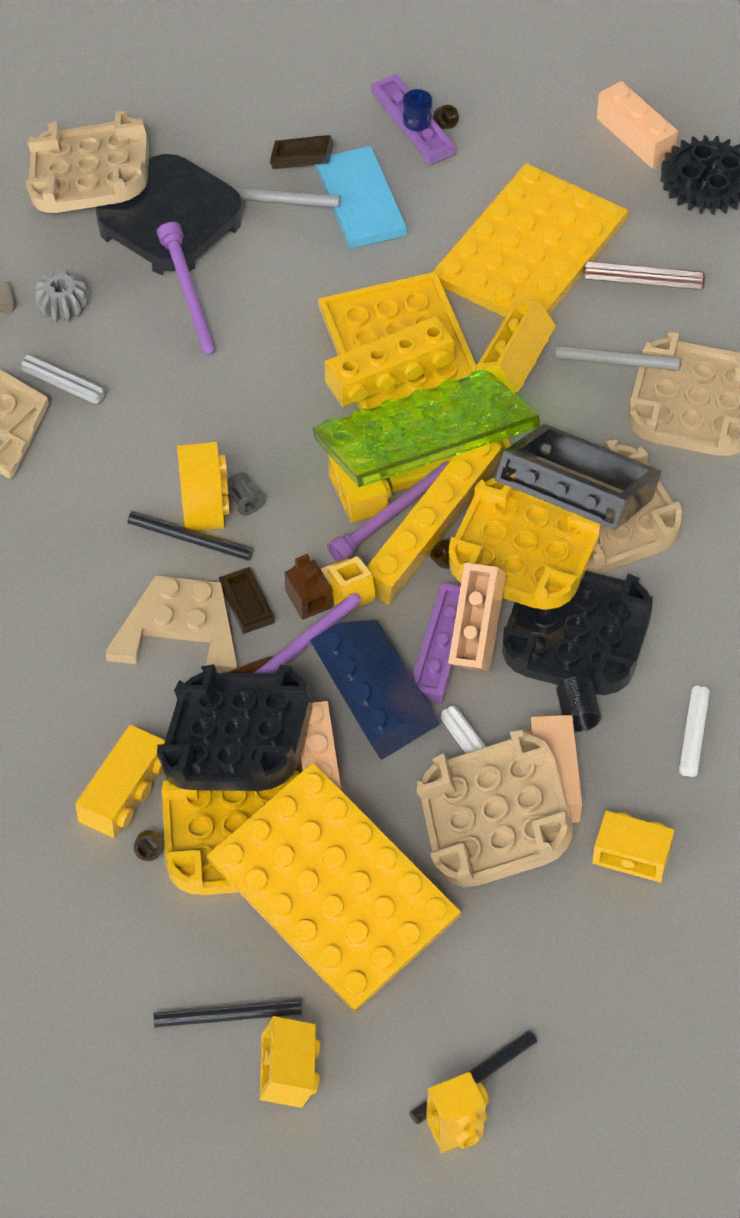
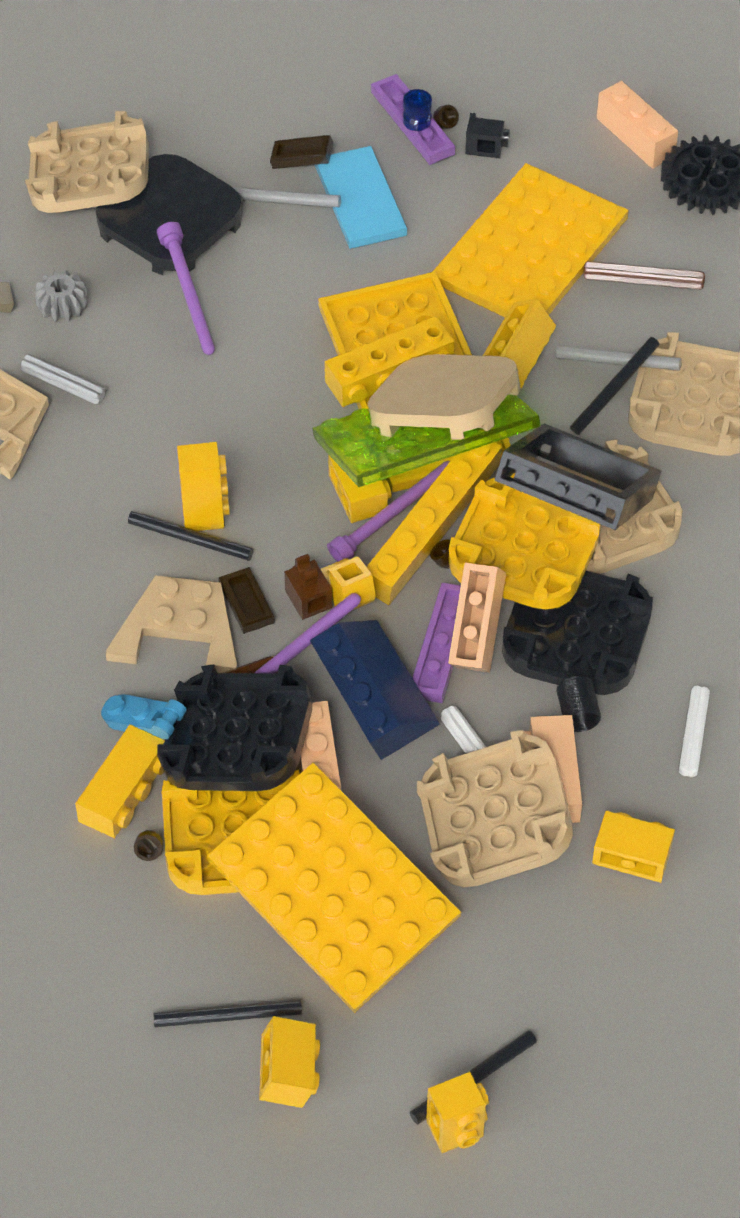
(146, 714): none -> dark azure plate
(244, 494): dark grey bush -> none
(444, 393): none -> tan tile
(486, 137): none -> black brick
(614, 385): none -> black bar

